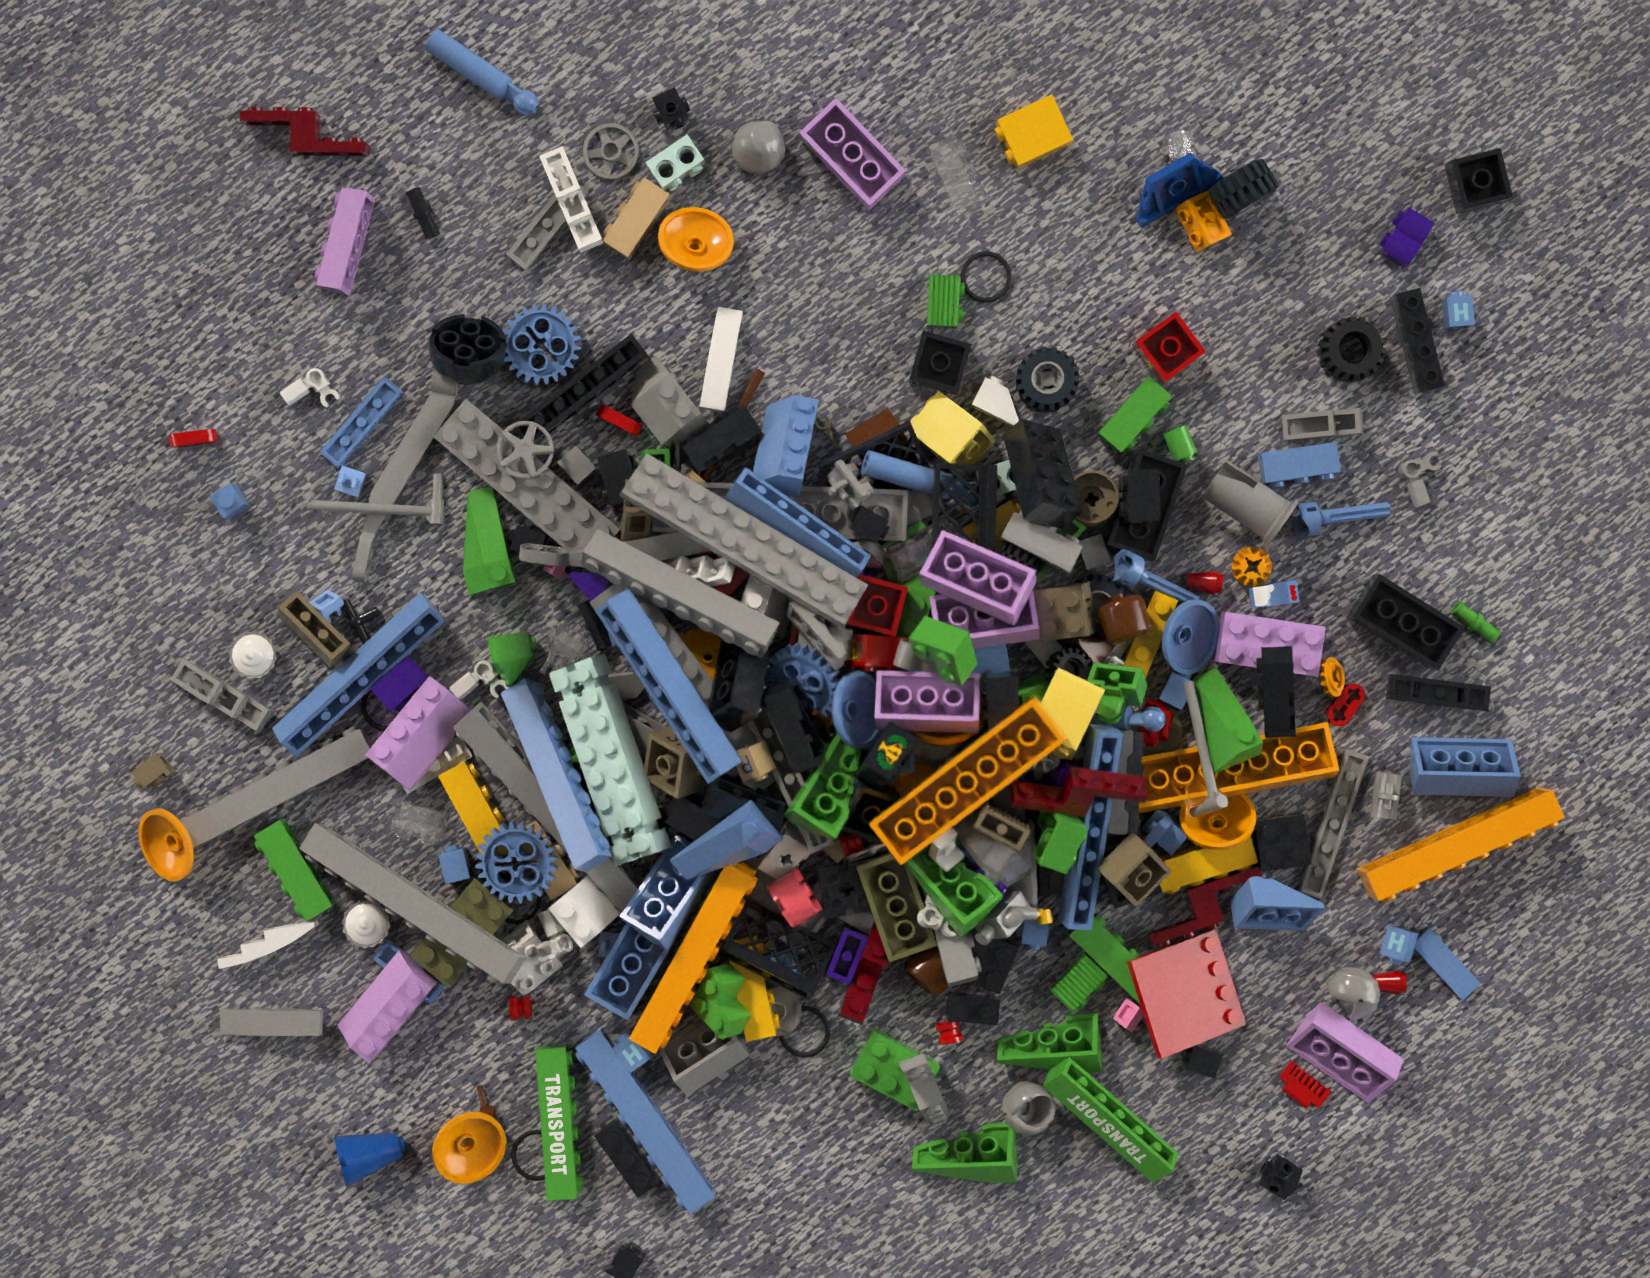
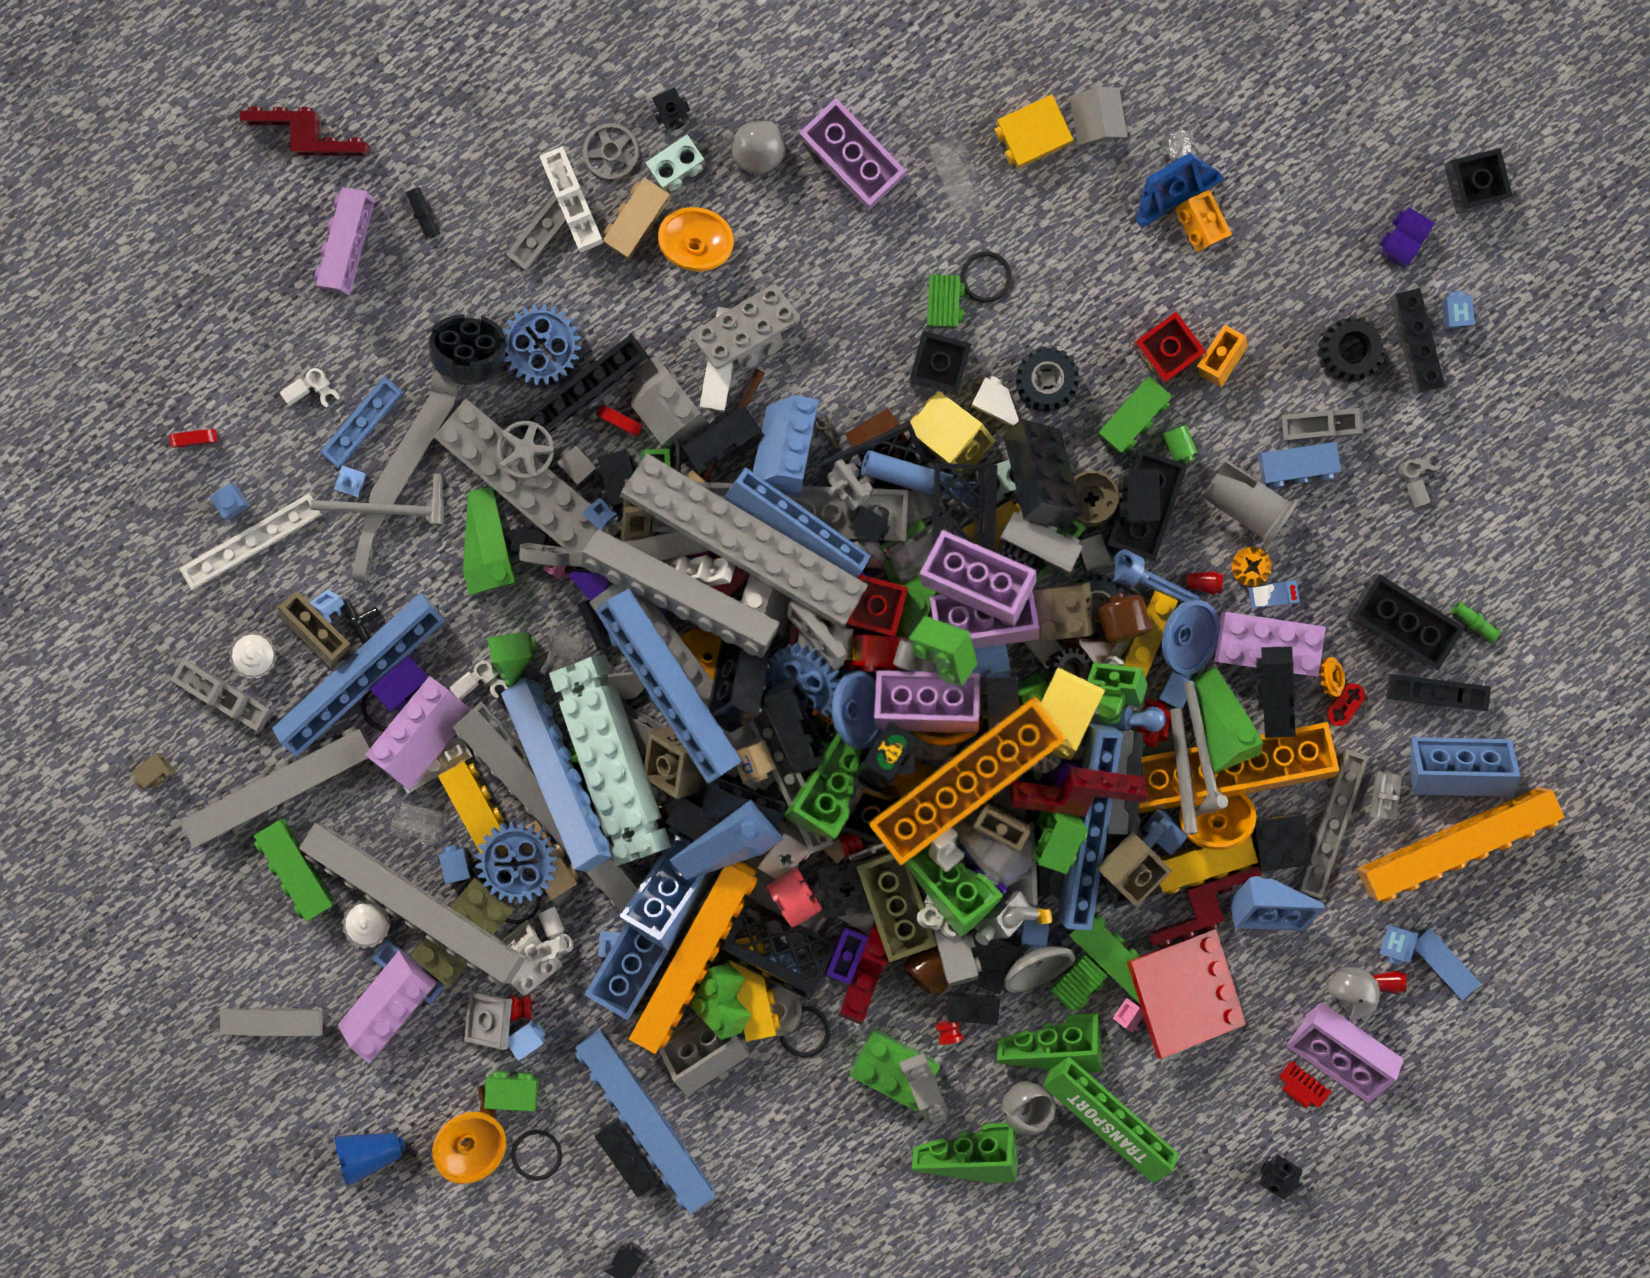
(166, 844): light orange dish -> none
(250, 542): none -> white tile
(274, 939): white slope -> none
(480, 72): medium blue piece -> none
(488, 1020): none -> light grey tile
(511, 1092): none -> bright green brick
(526, 1039): none -> light blue brick
(557, 1122): bright green brick -> none
(584, 911): white slope -> none
(600, 514): none -> medium blue tile
(630, 1053): medium blue brick -> none
(747, 330): none -> light grey bracket
(1038, 968): none -> light grey dish
(1098, 115): none -> light grey slope
(1183, 771): none -> light grey piece
(1202, 1060): black brick -> none
(1222, 356): none -> light orange brick
(1243, 188): black wheel -> none
(1313, 518): medium blue piece -> none

